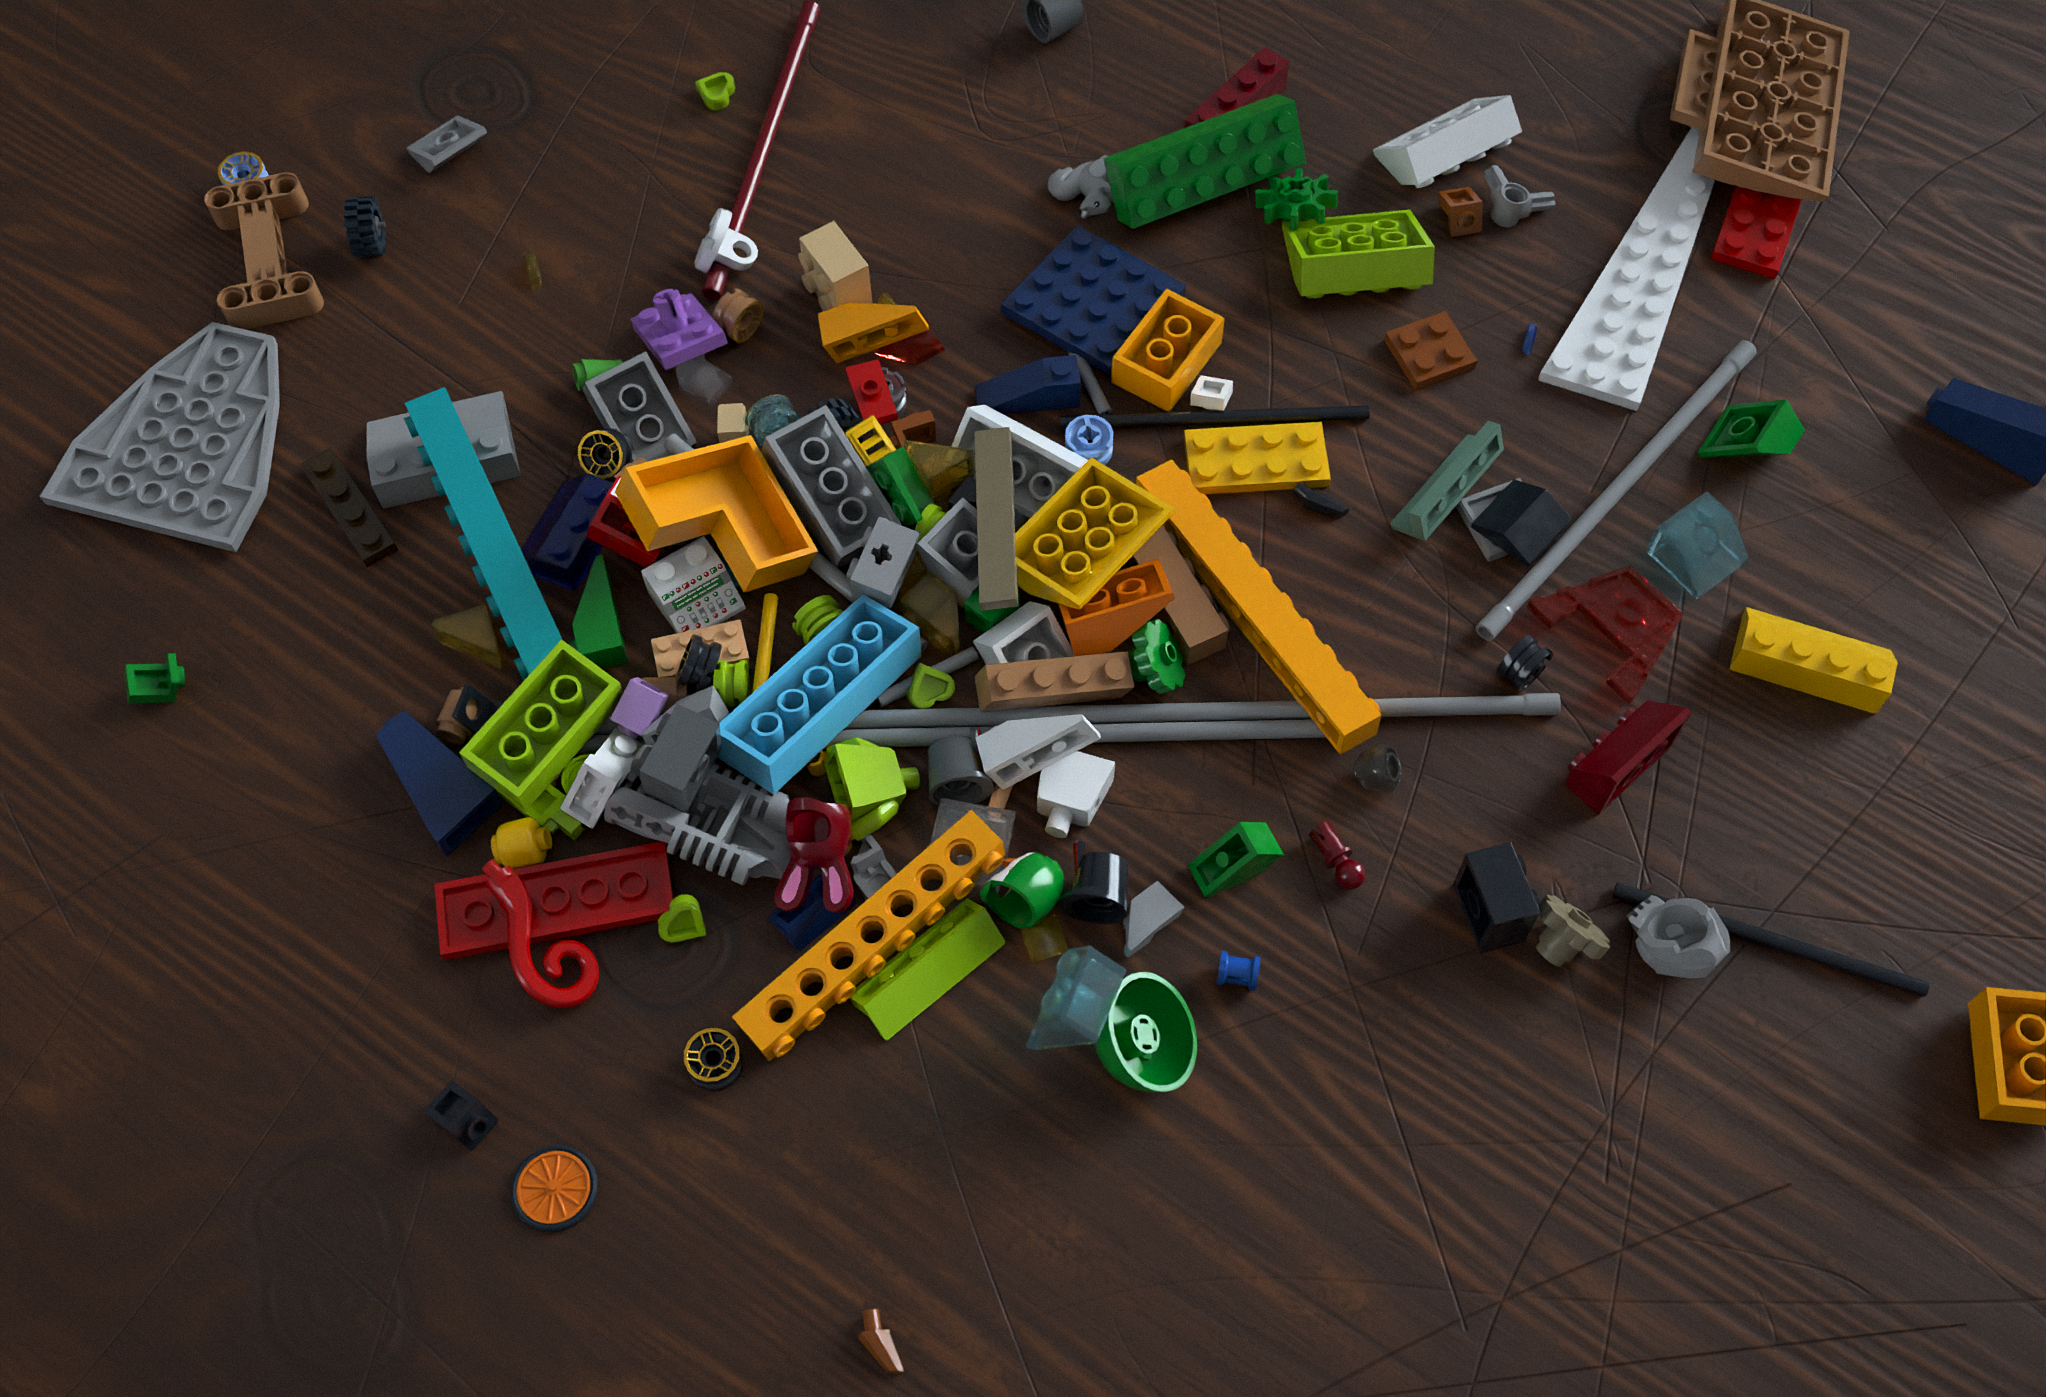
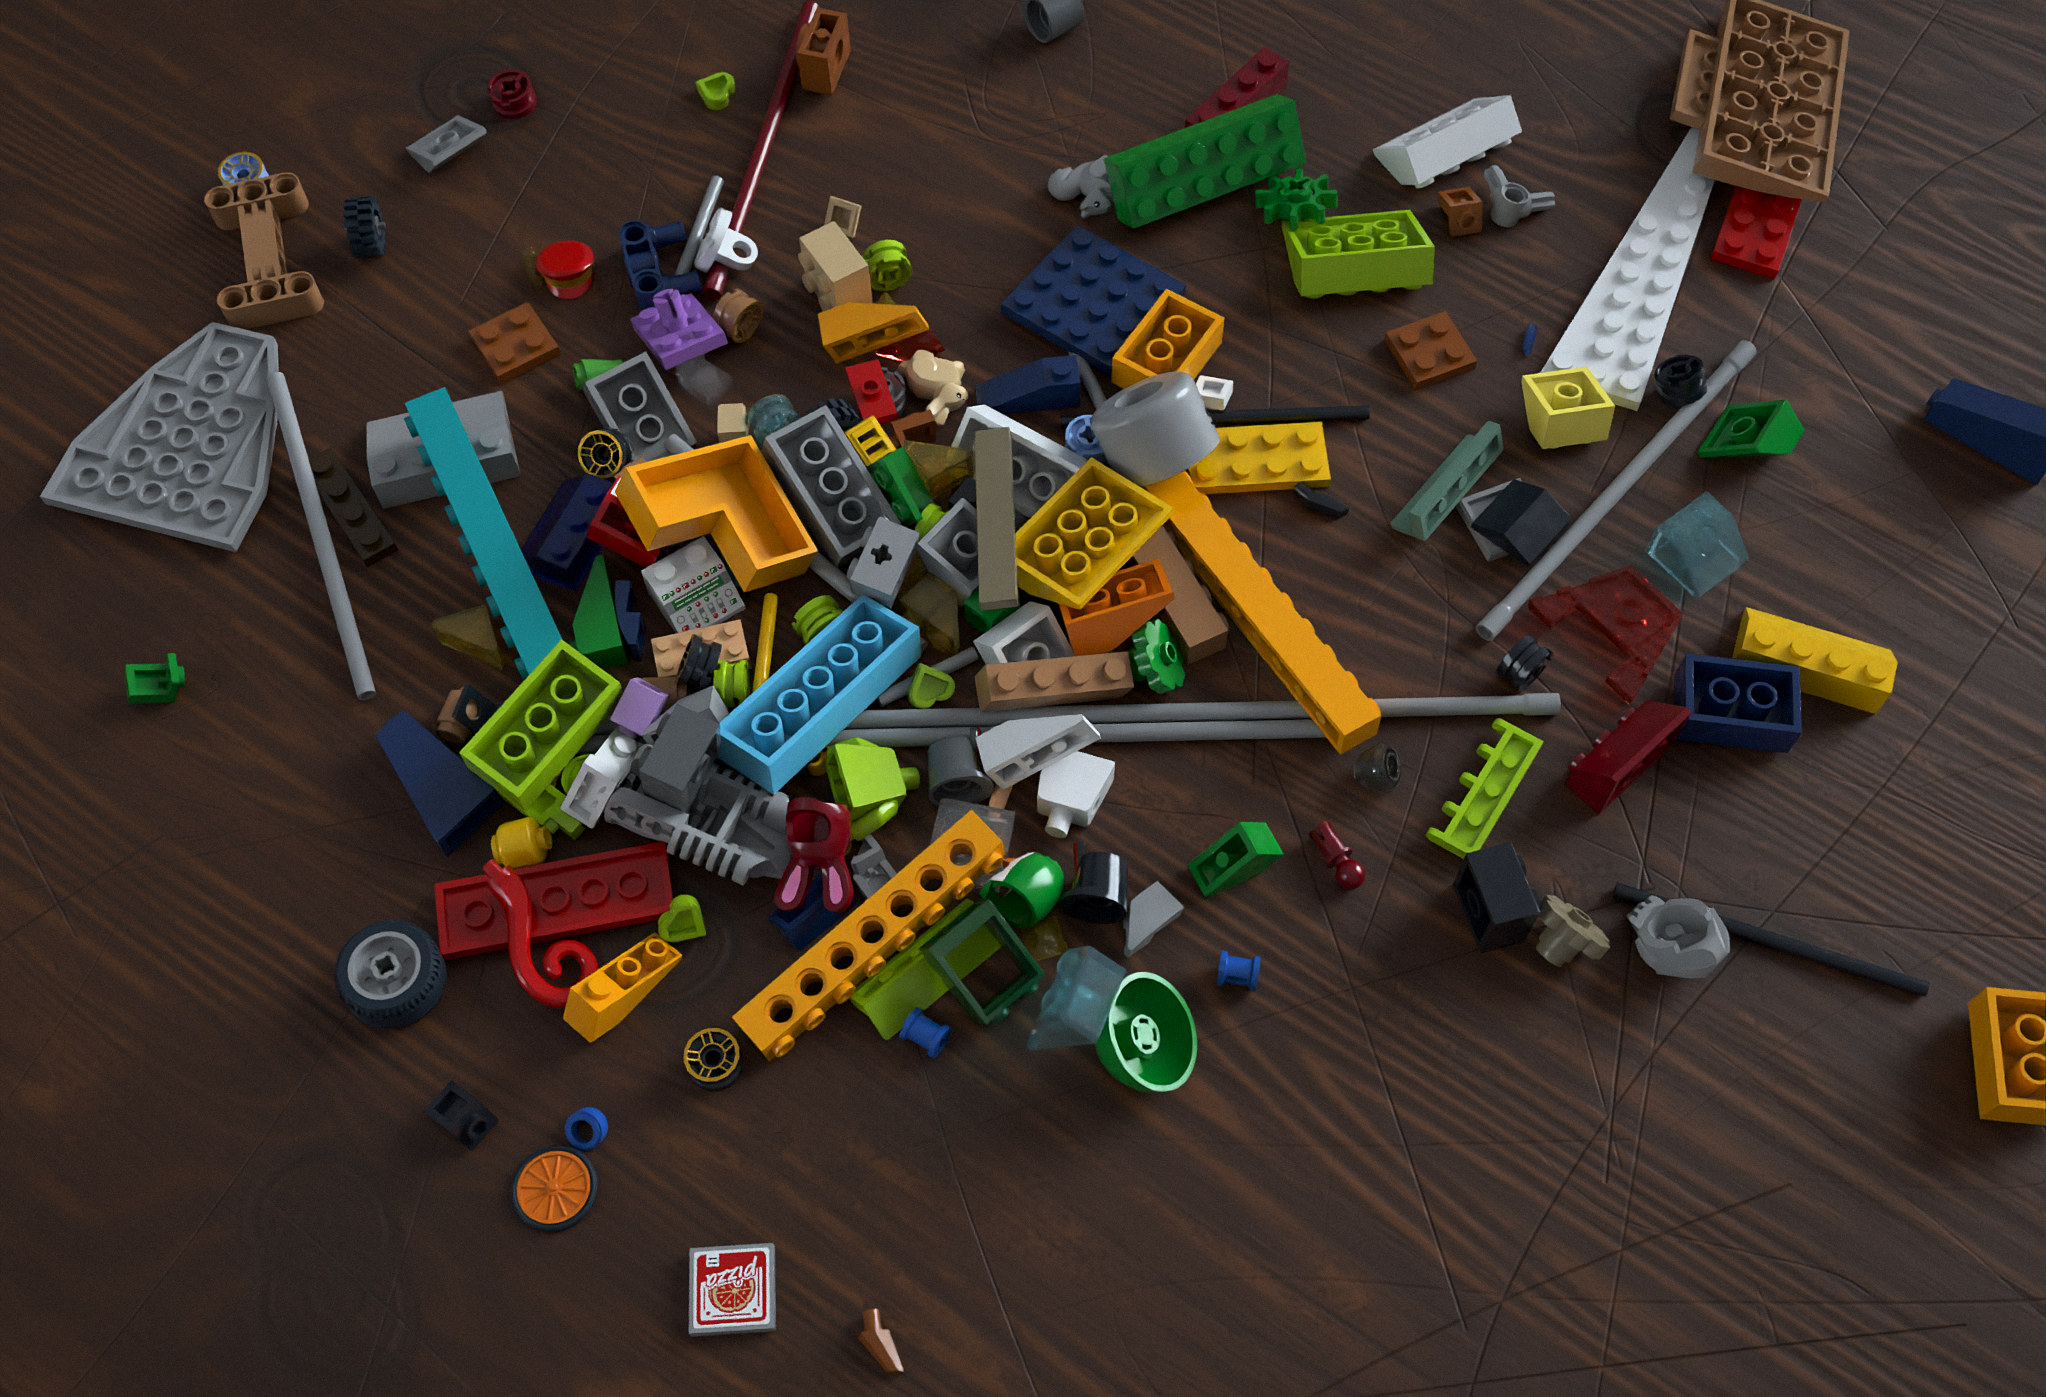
(321, 538): none -> light grey piece
(390, 974): none -> wheel
(512, 94): none -> dark red wheel
(514, 342): none -> dark orange plate
(567, 268): none -> red piece
(595, 1119): none -> blue piece
(618, 987): none -> light orange slope
(629, 620): none -> dark blue slope
(643, 265): none -> dark blue piece
(700, 225): none -> light grey piece
(732, 1289): none -> tile
(823, 50): none -> dark orange brick
(844, 214): none -> tan slope
(887, 265): none -> lime wheel
(925, 1032): none -> blue bush
(936, 381): none -> tan animal
(957, 931): none -> dark green window
(1155, 428): none -> light grey piece
(1488, 792): none -> lime hinge
(1566, 407): none -> light yellow slope
(1681, 380): none -> black wheel
(1739, 702): none -> dark blue brick

